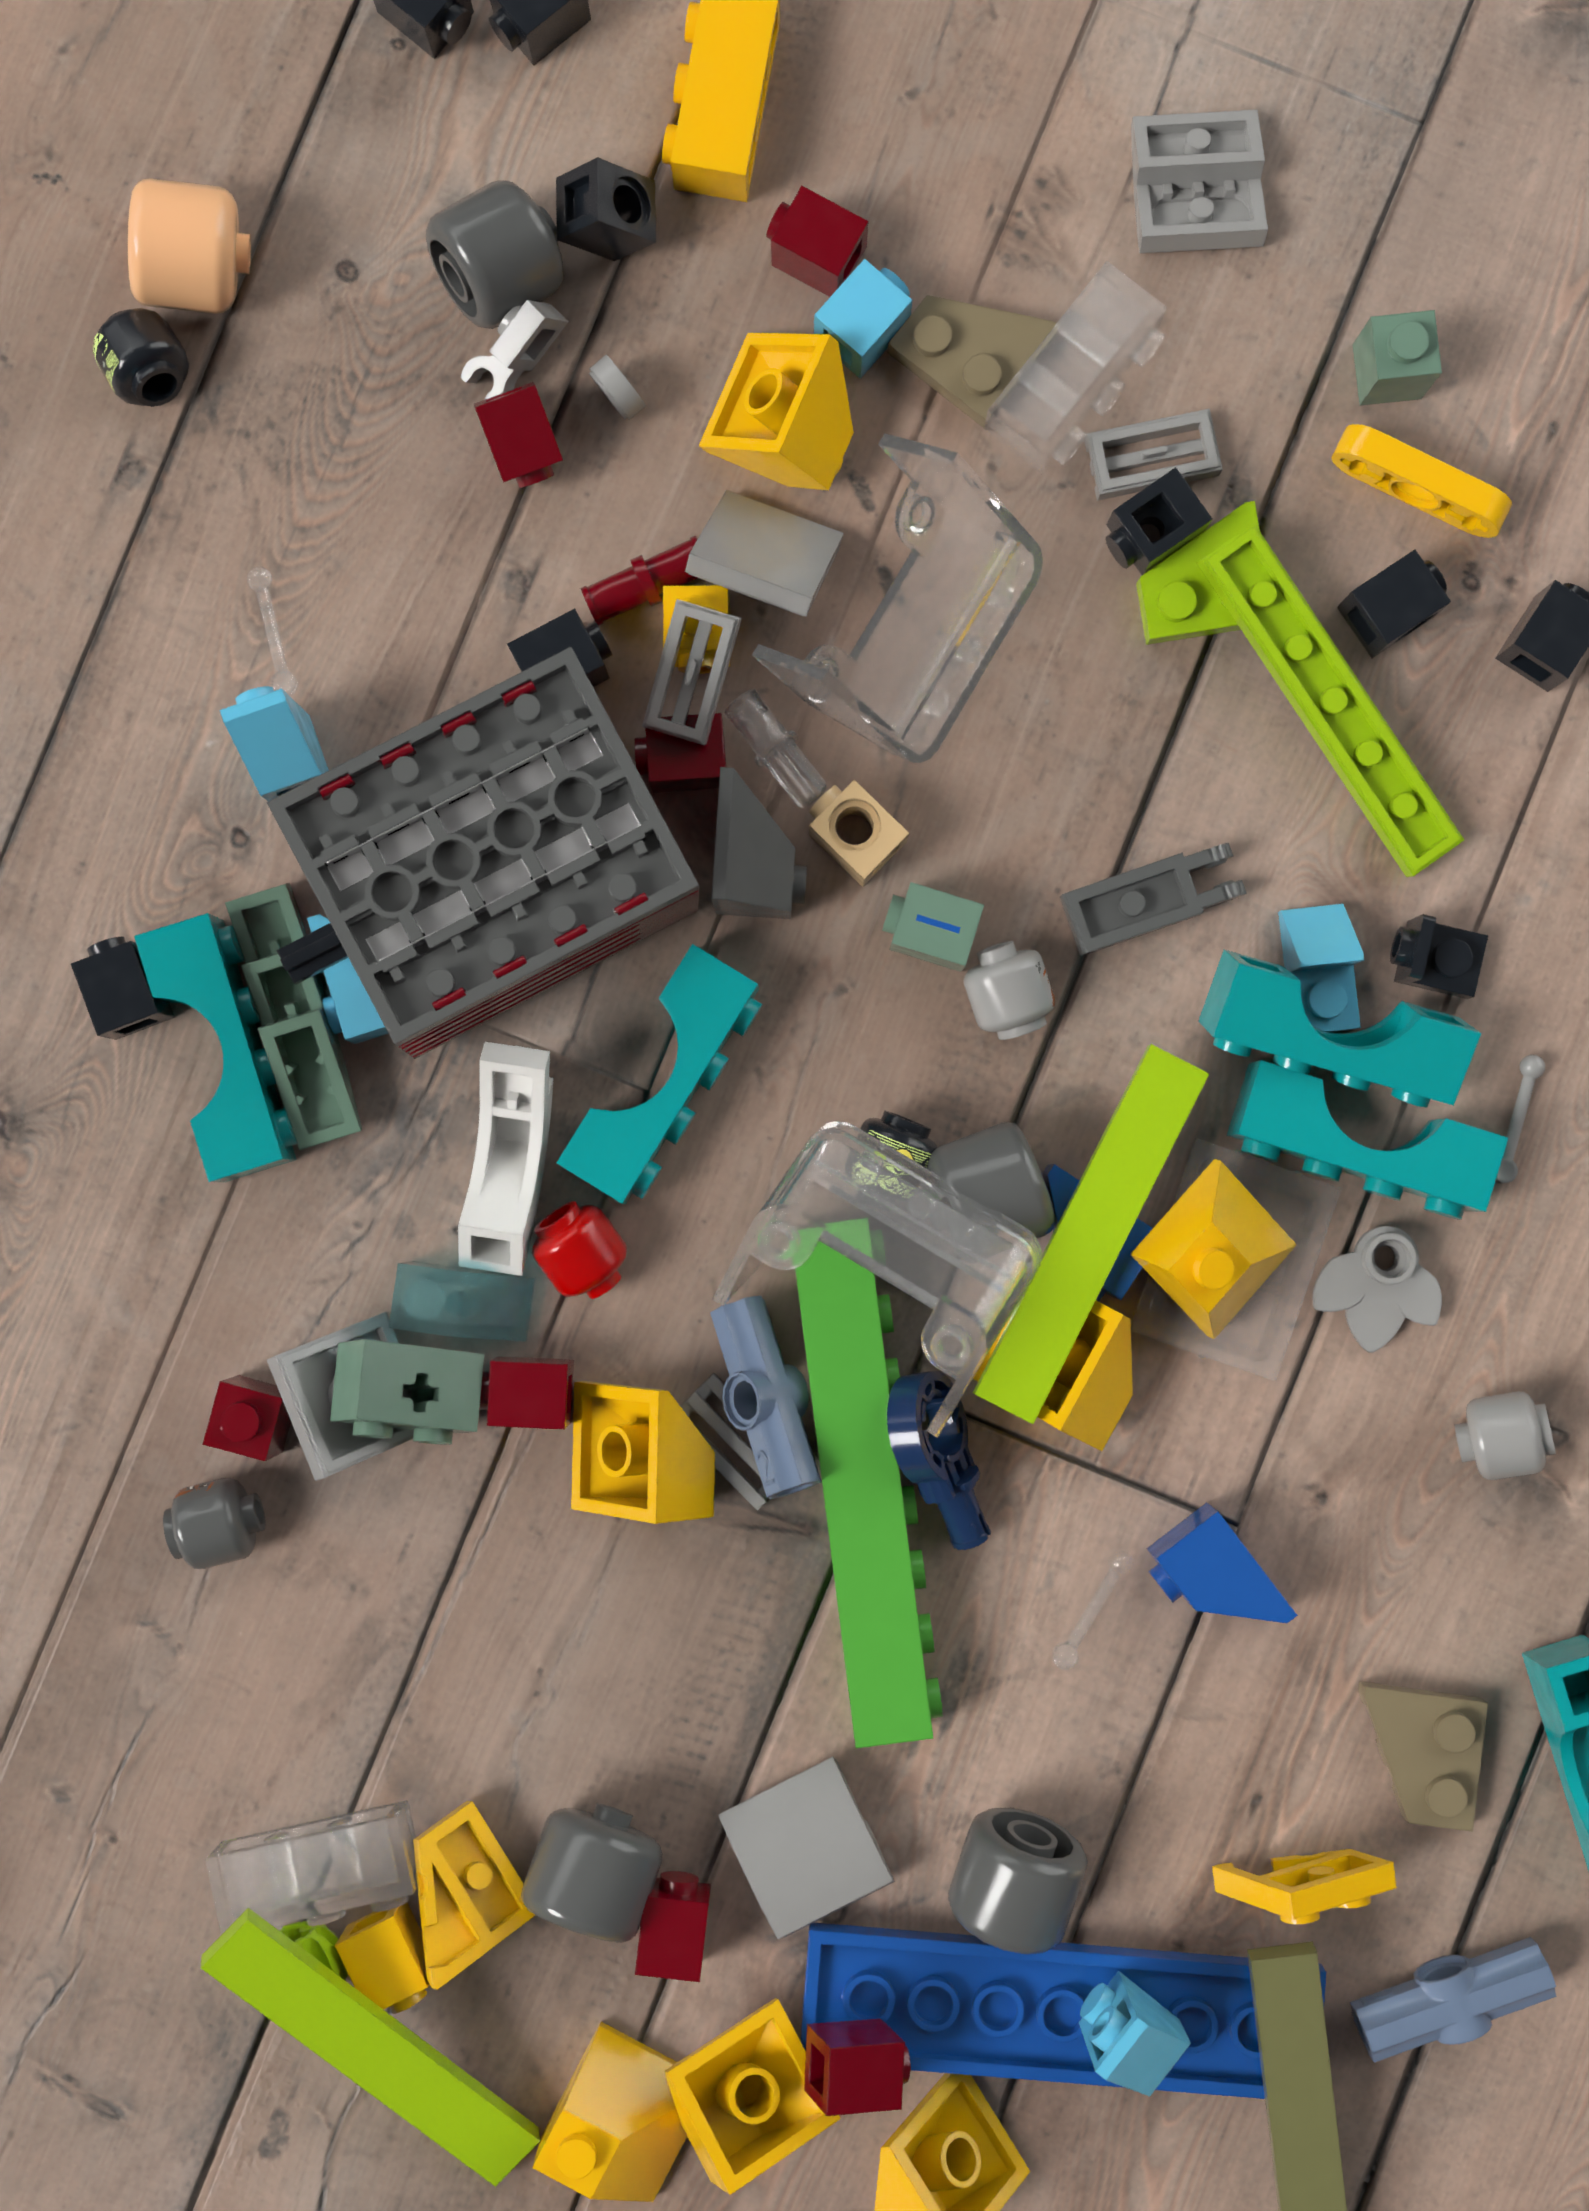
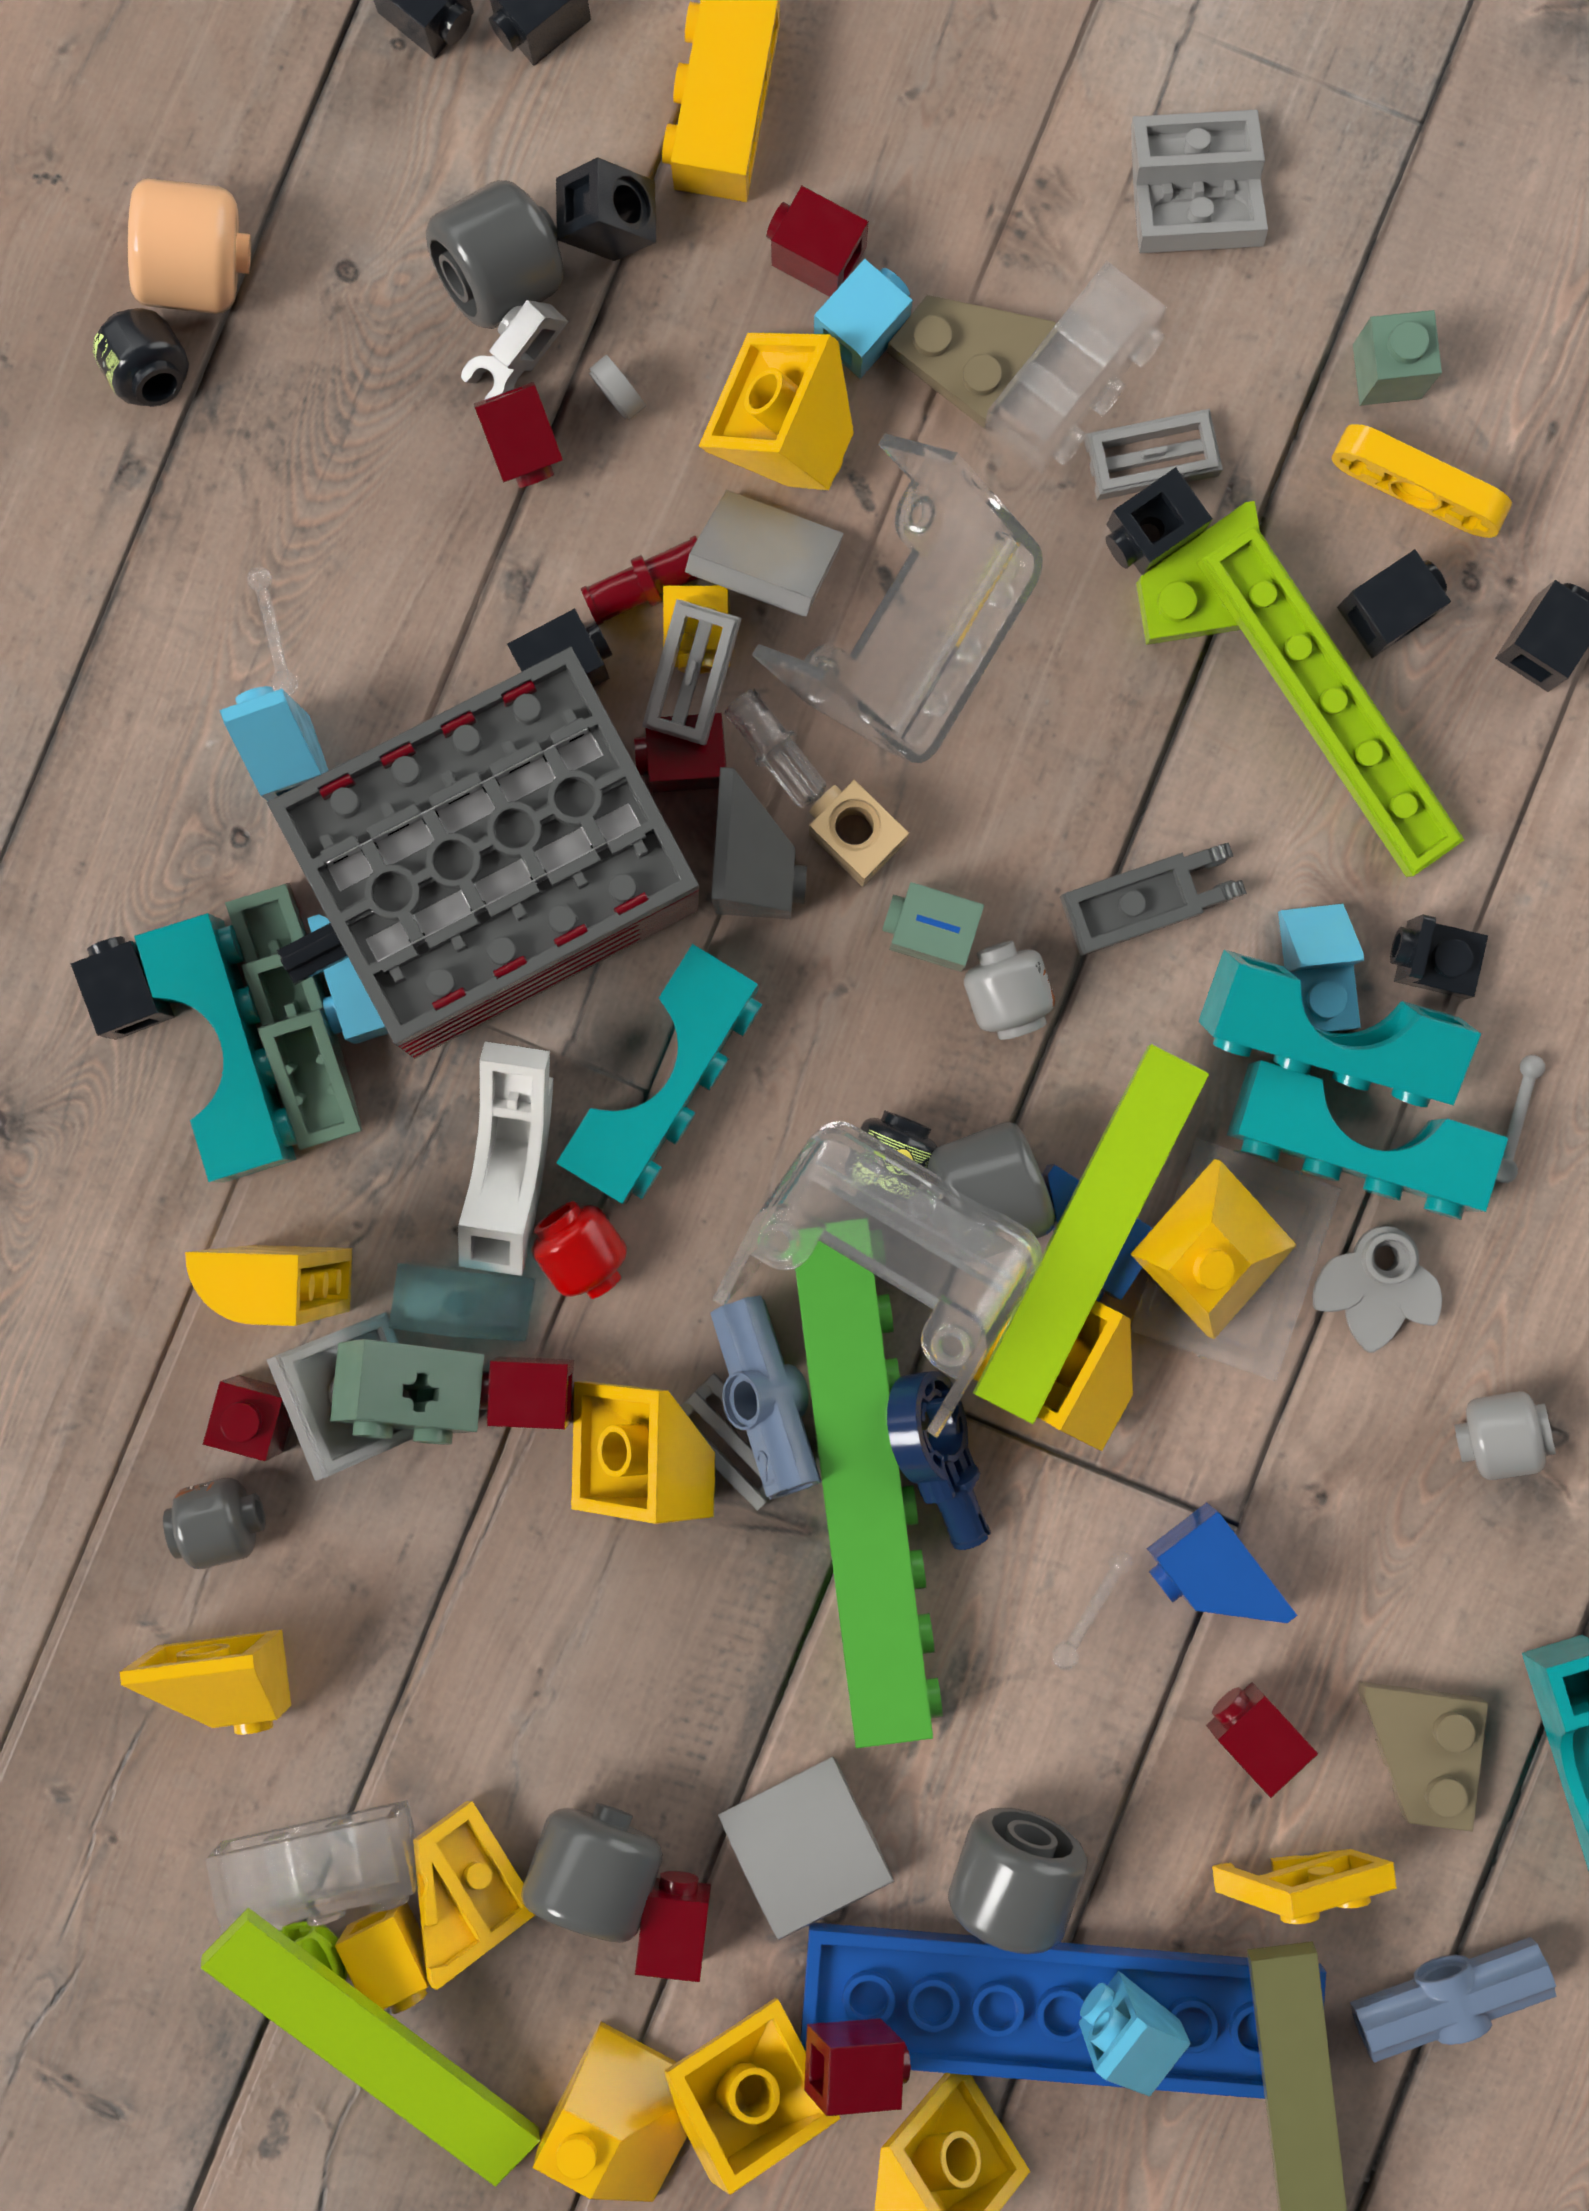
(217, 1680): none -> yellow slope
(273, 1282): none -> yellow brick
(1260, 1738): none -> dark red brick

